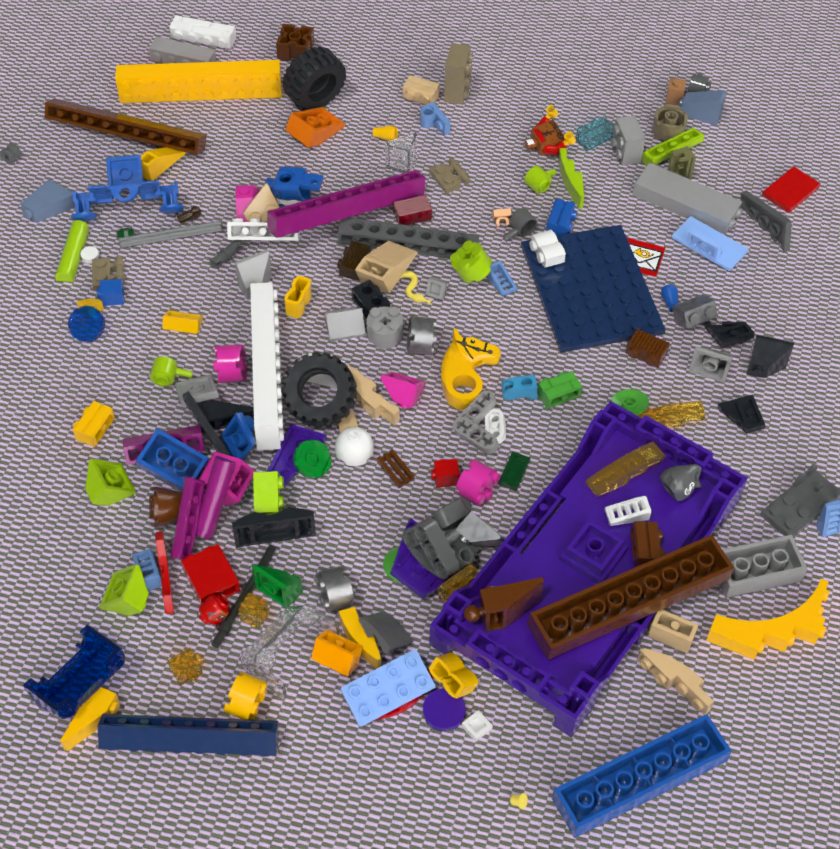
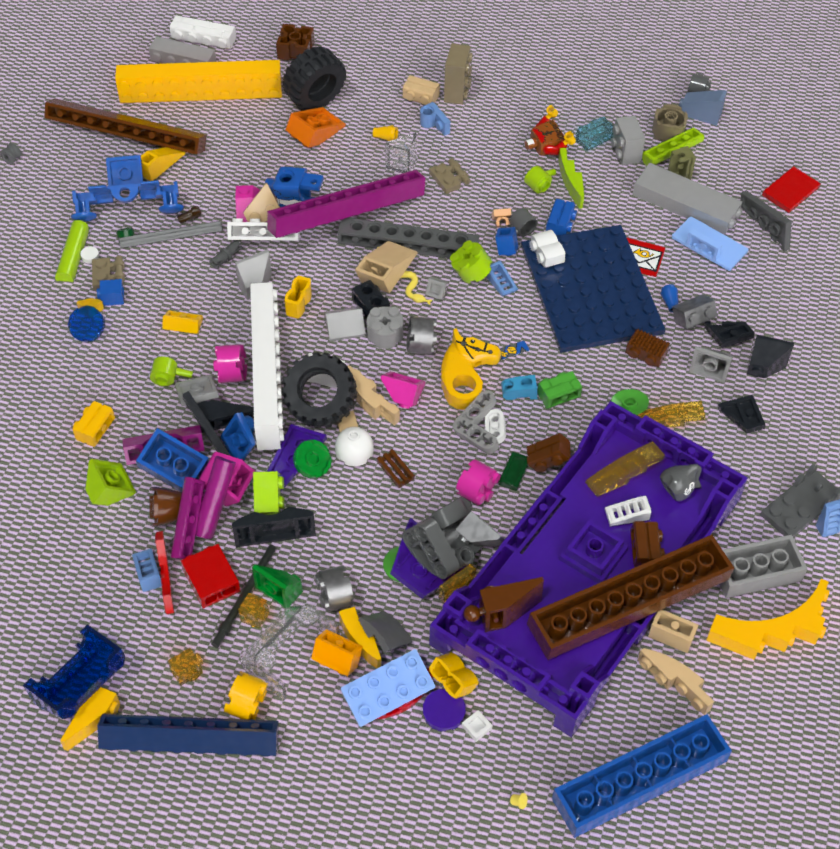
(47, 202): sand blue slope -> none
(125, 592): lime slope -> none
(214, 609): red head -> none
(352, 258): dark brown brick -> none
(412, 210): brick -> none
(445, 473): red brick -> none
(506, 241): none -> blue brick
(514, 349): none -> sticker
(548, 452): none -> reddish brown brick
(675, 91): medium nougat brick -> none

